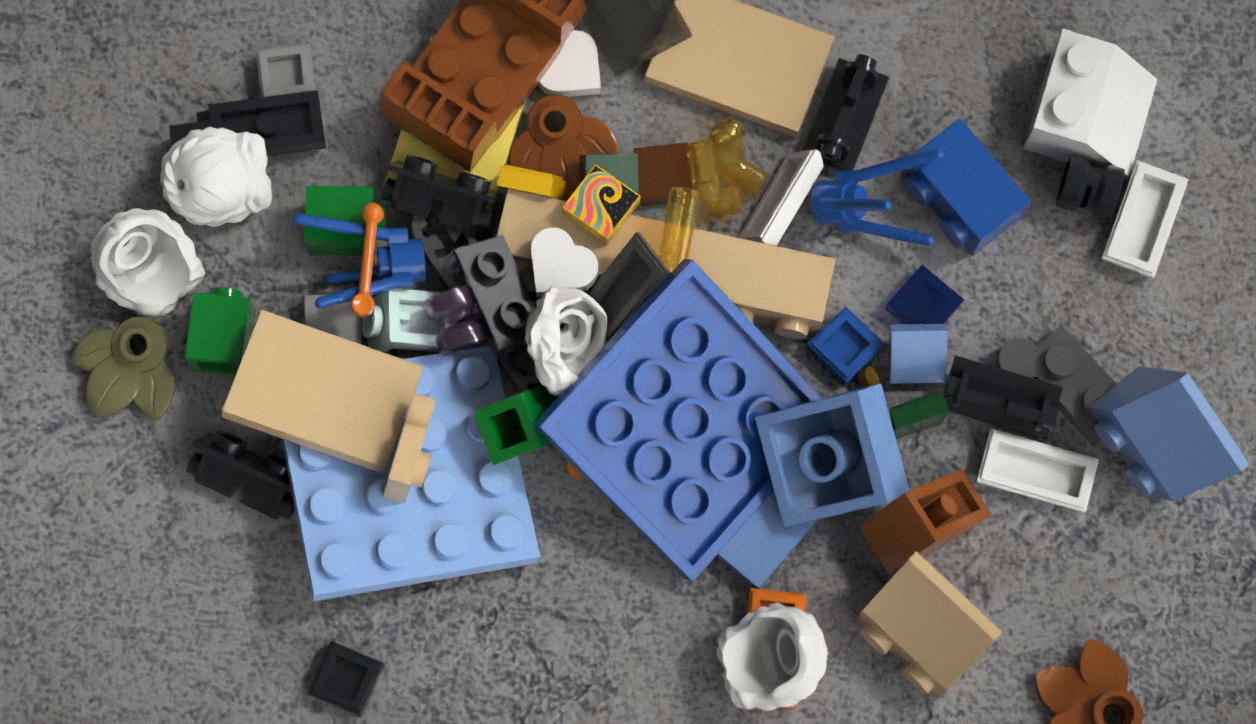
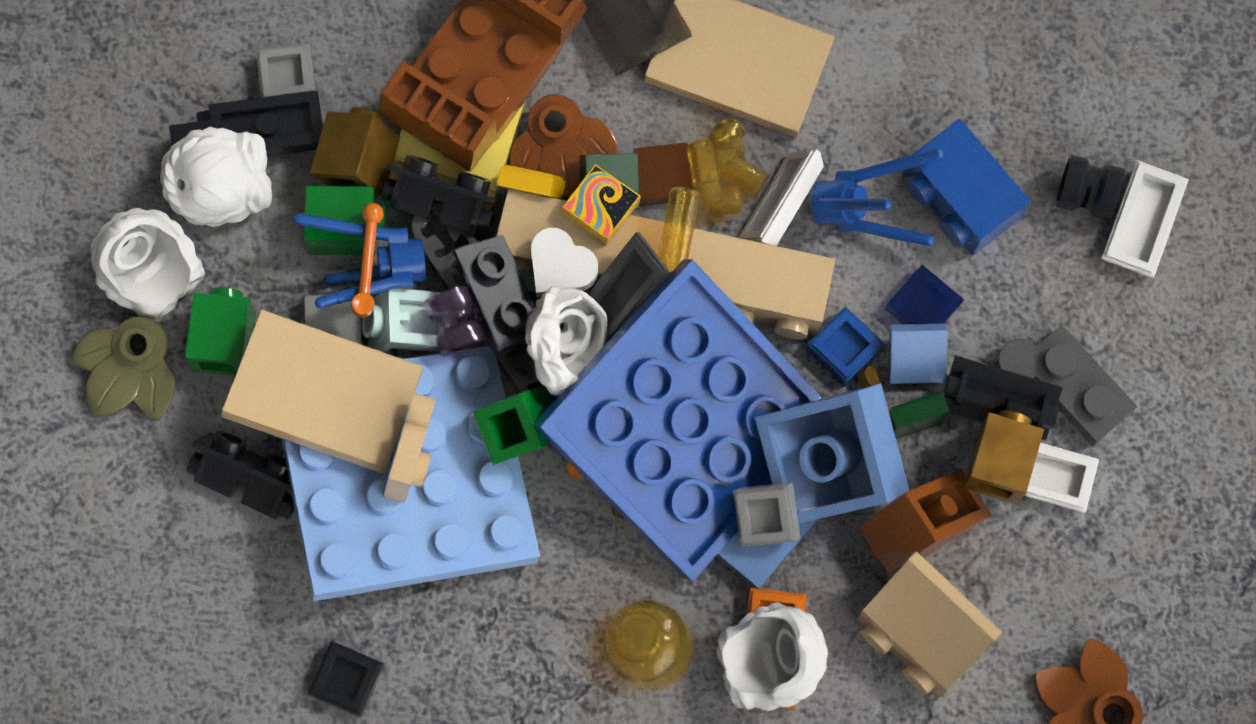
(355, 150): none -> pearl gold brick
(574, 69): white tile -> none
(649, 644): none -> clear yellow hair
(766, 514): none -> light grey tile
(847, 112): black hinge -> none
(1004, 456): none -> pearl gold brick
(1091, 103): white slope -> none
(1166, 434): medium blue slope -> none

